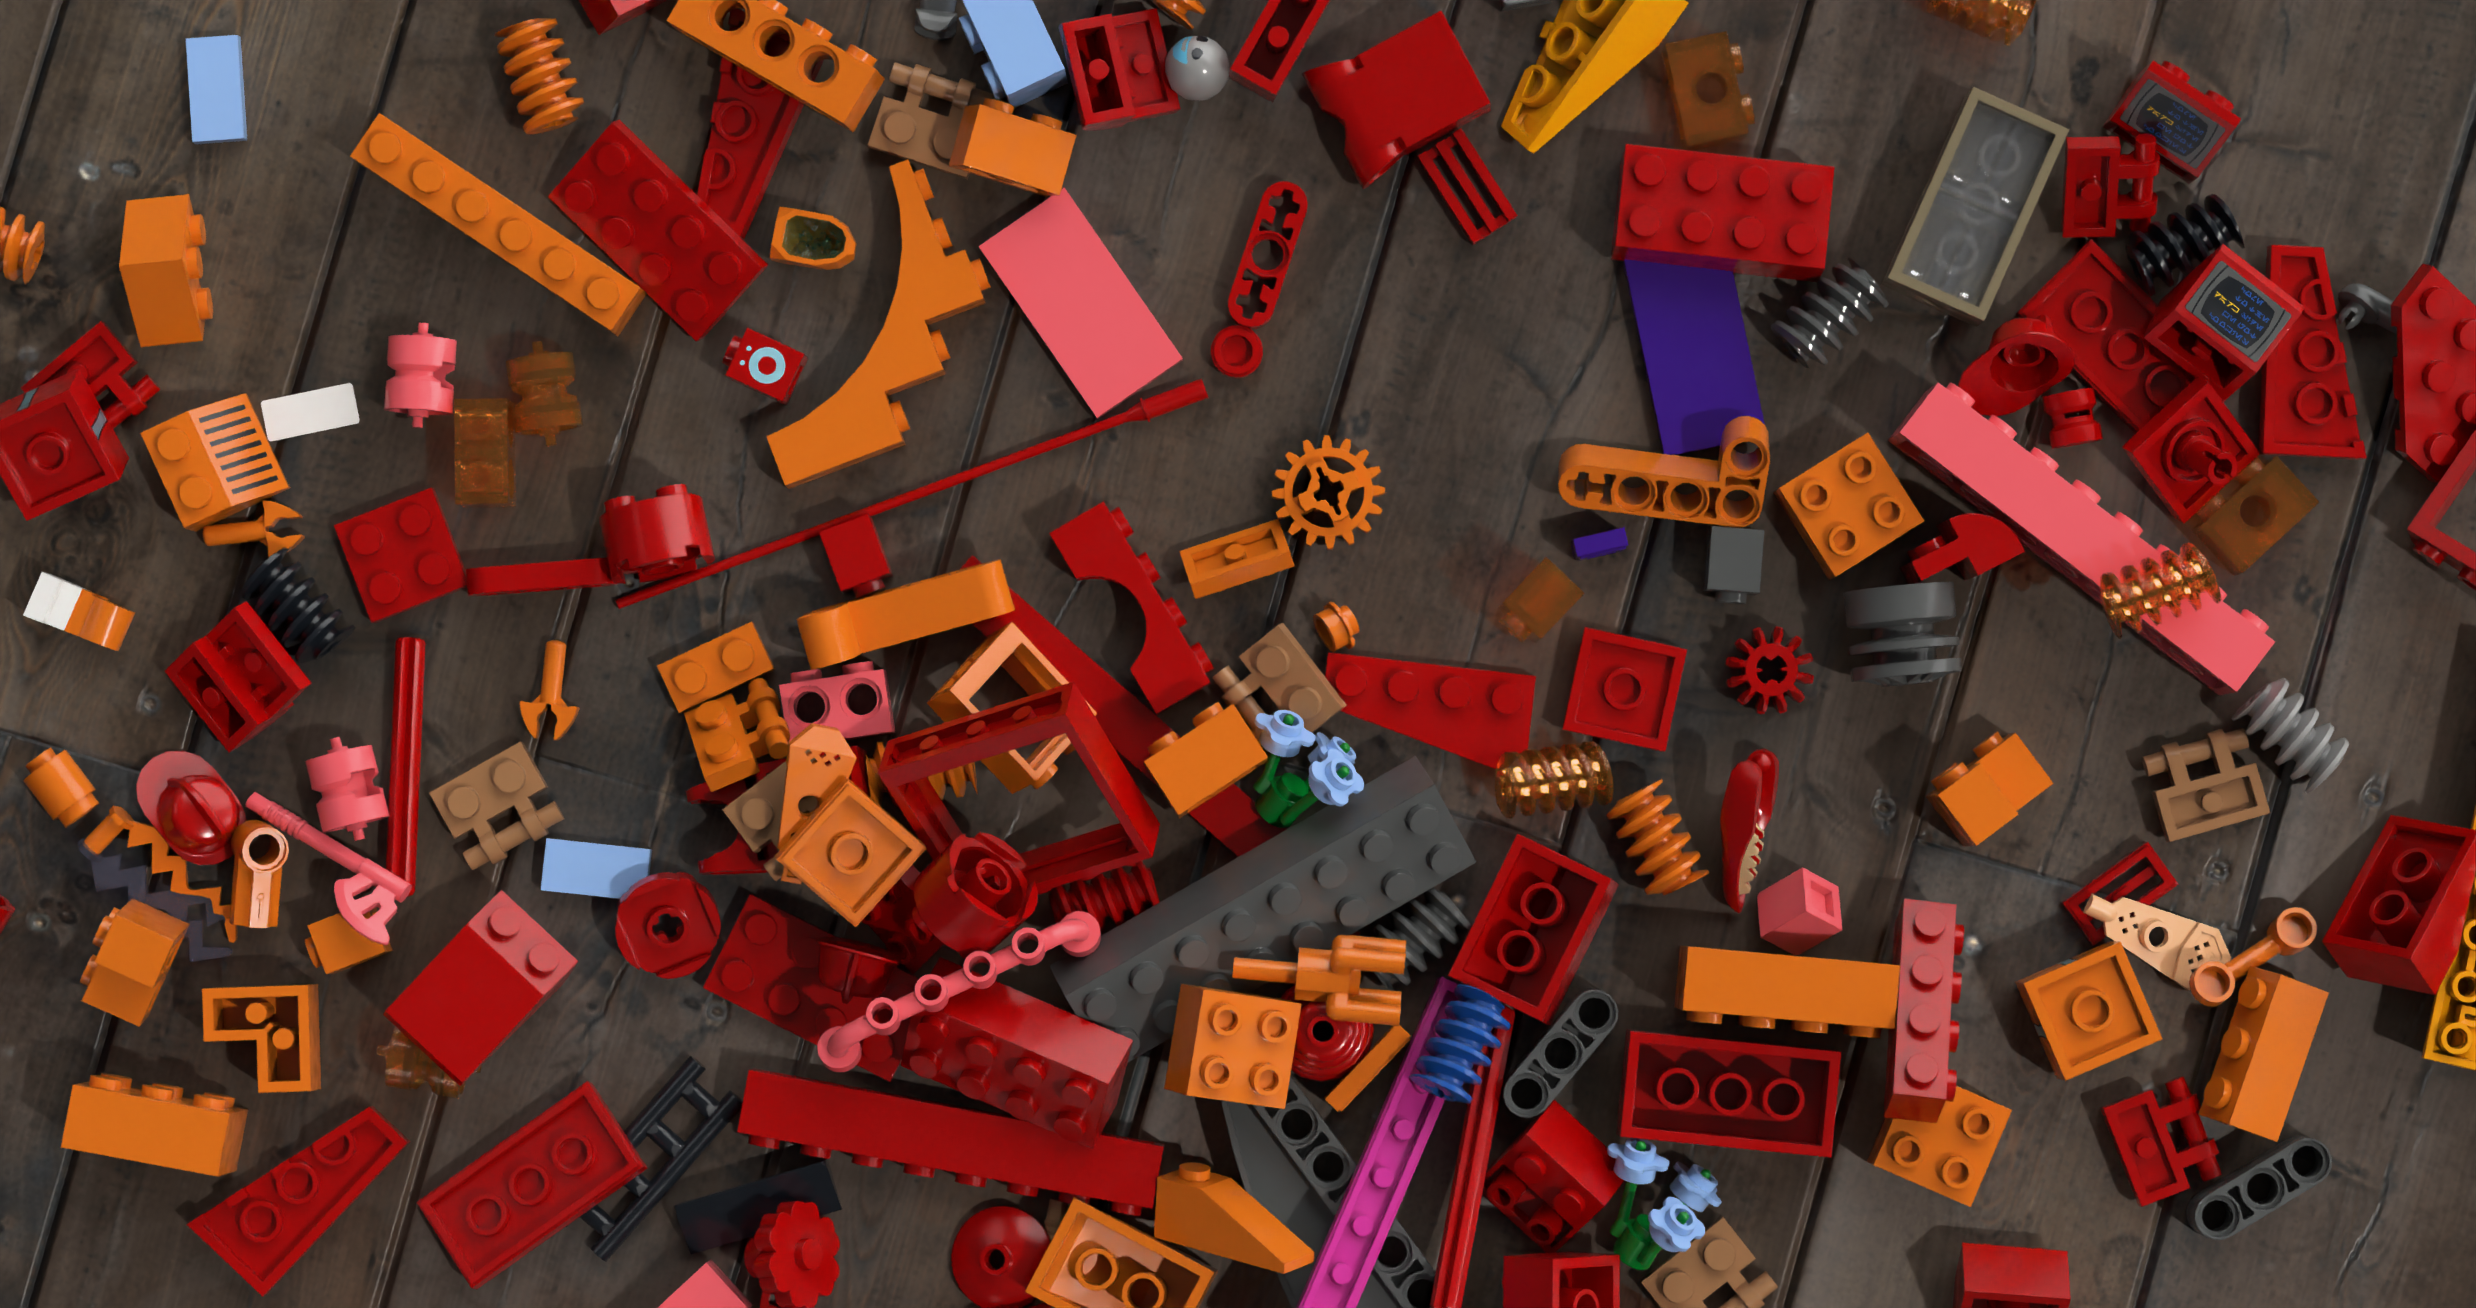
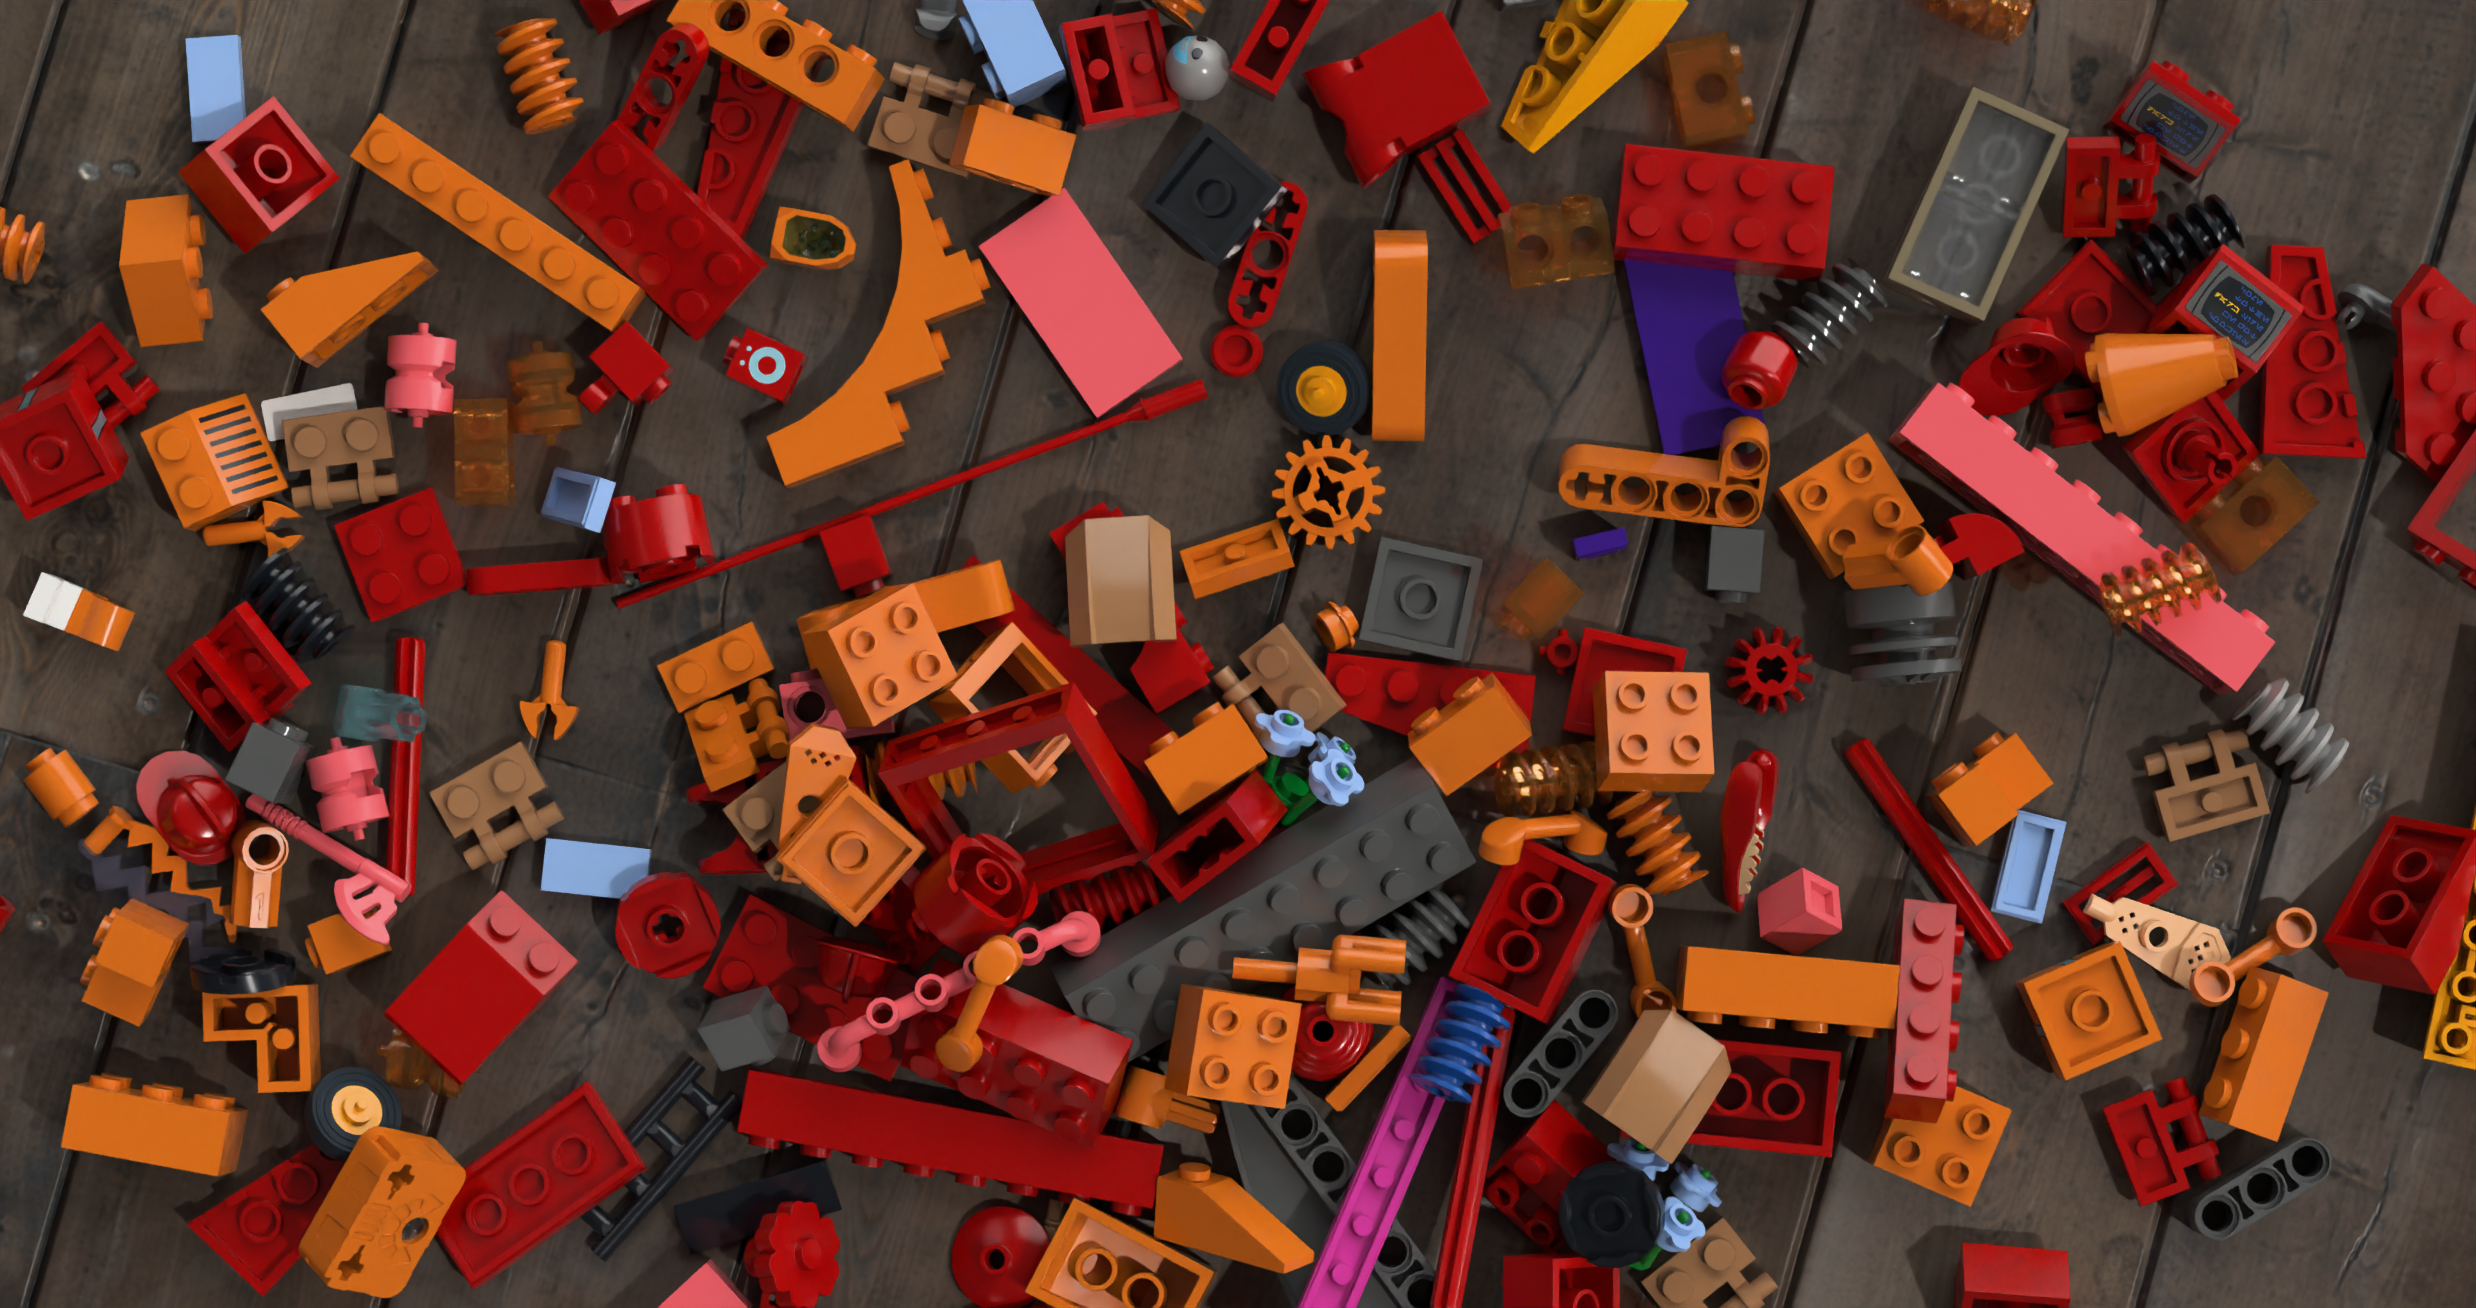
(243, 973): none -> black tile
(258, 174): none -> red slope
(272, 761): none -> dark grey brick
(336, 305): none -> orange slope
(339, 440): none -> medium nougat plate
(347, 1106): none -> black wheel
(373, 714): none -> clear light blue piece
(381, 1212): none -> orange axle
(577, 499): none -> light blue tile
(628, 366): none -> red brick
(679, 78): none -> red beam
(744, 1028): none -> dark grey brick
(879, 656): none -> orange brick
(993, 965): none -> orange bar
(1120, 581): none -> medium nougat slope
(1150, 1104): none -> orange axle
(1214, 196): none -> black plate
(1217, 836): none -> red brick
(1324, 388): none -> black wheel
(1399, 335): none -> orange beam
(1420, 599): none -> dark grey plate
(1468, 732): none -> orange brick
(1504, 838): none -> orange bar
(1556, 256): none -> clear orange brick
(1560, 652): none -> red piece
(1611, 1214): none -> black tile
(1632, 909): none -> orange bar
(1653, 731): none -> orange brick
(1660, 1081): none -> medium nougat slope
(1759, 370): none -> red head
(1906, 558): none -> orange piece
(1928, 849): none -> red axle
(2027, 866): none -> light blue tile
(2155, 375): none -> orange cone

